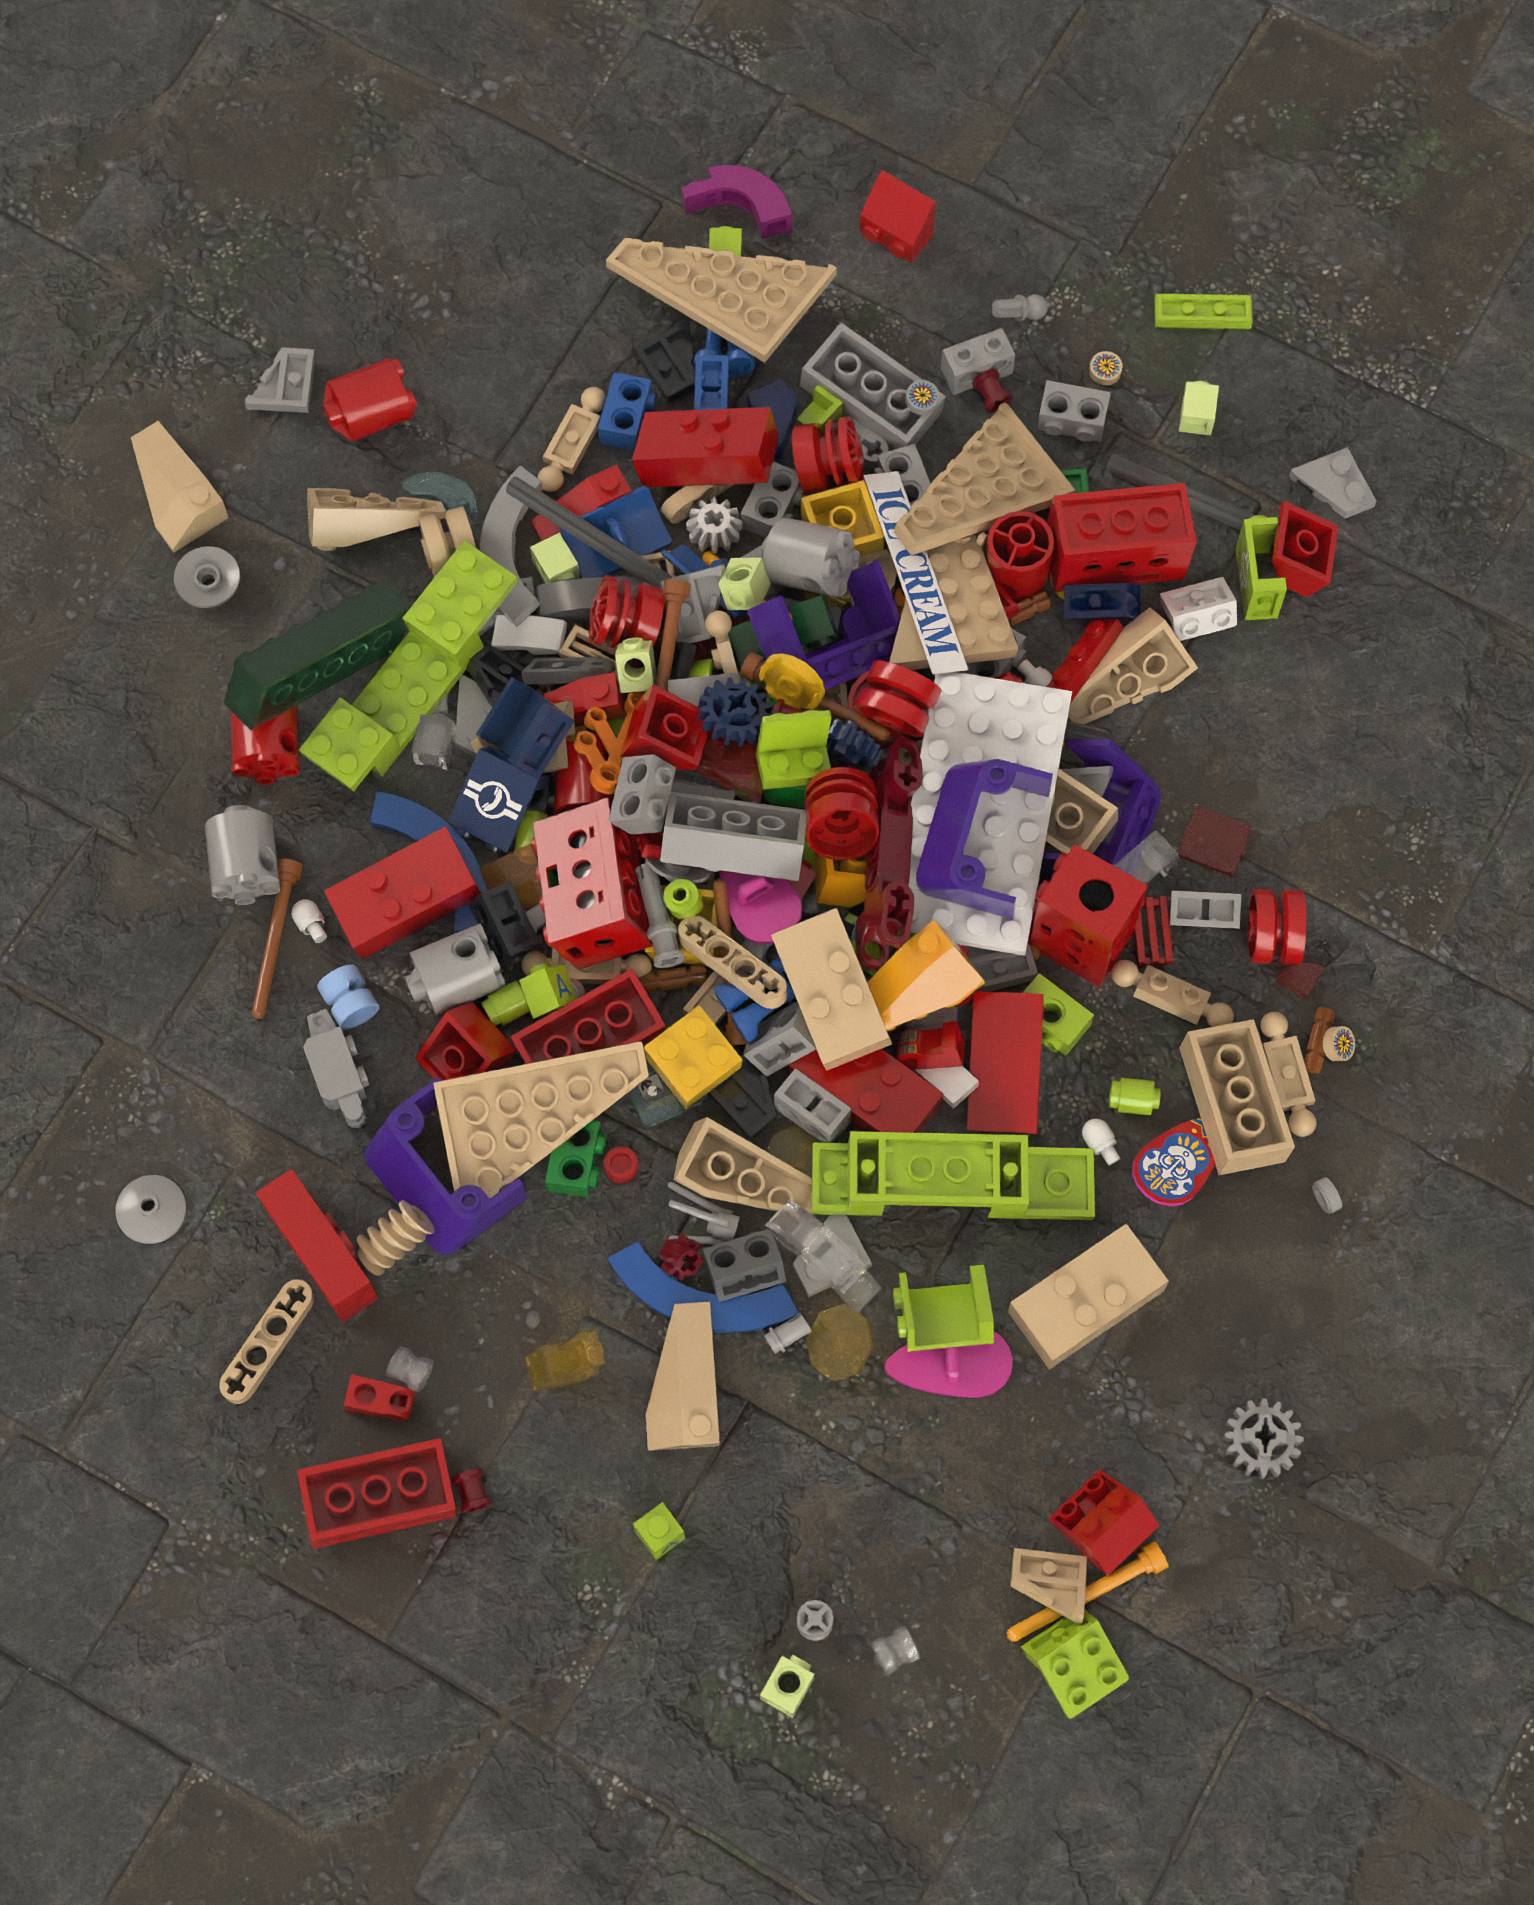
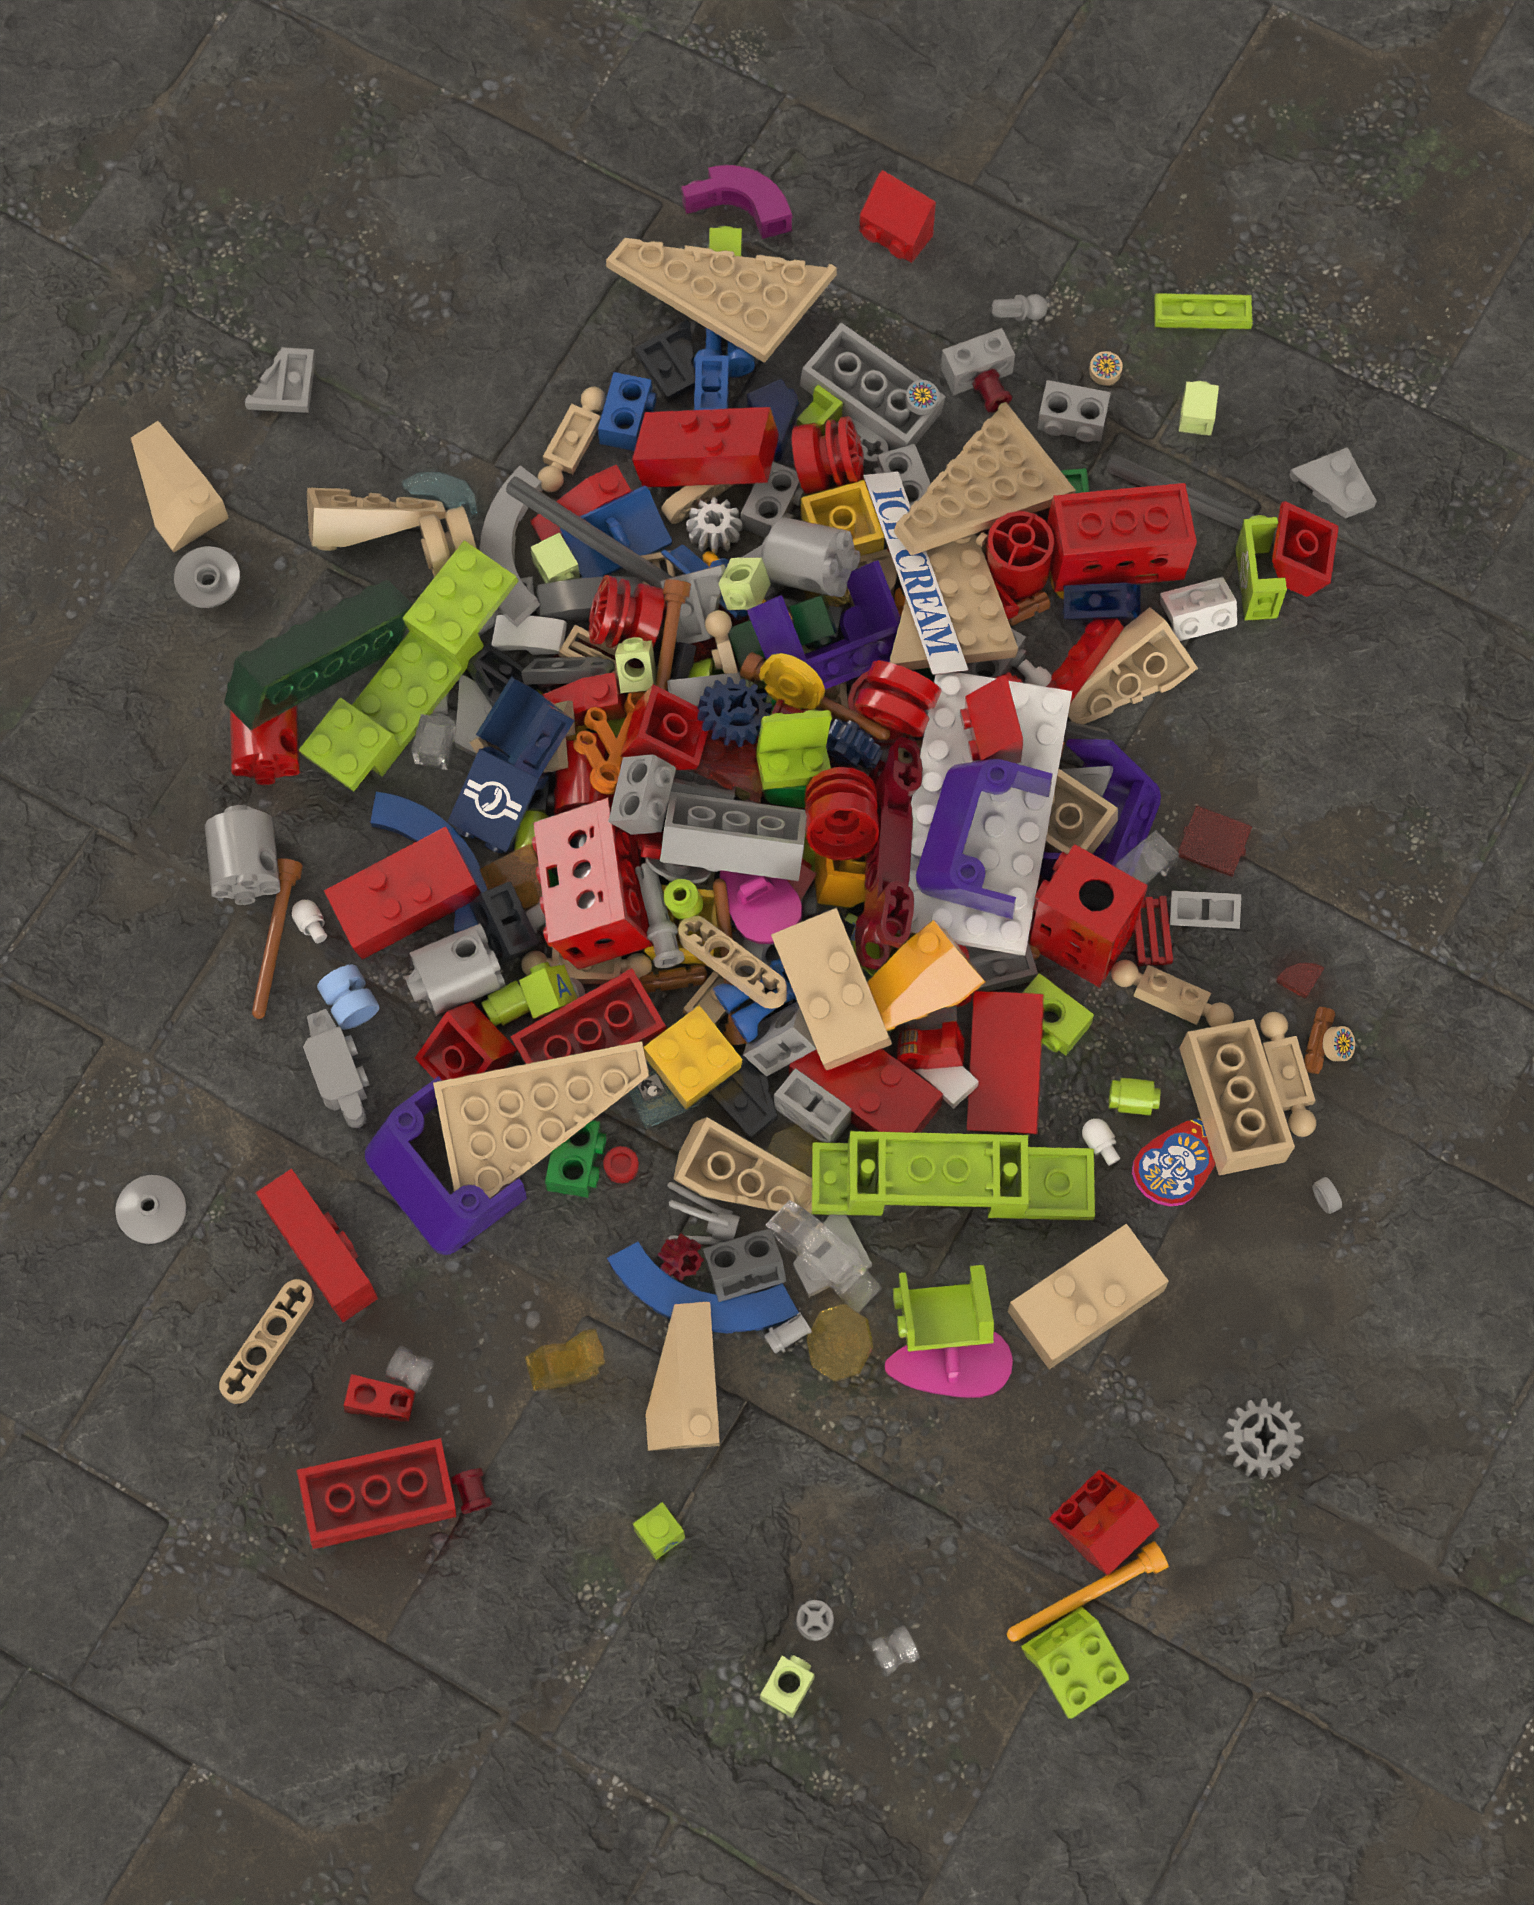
(368, 400): red cylinder -> none
(393, 1238): tan piece -> none
(993, 723): none -> red slope
(1051, 1580): tan wing -> none
(1276, 926): red wheel -> none

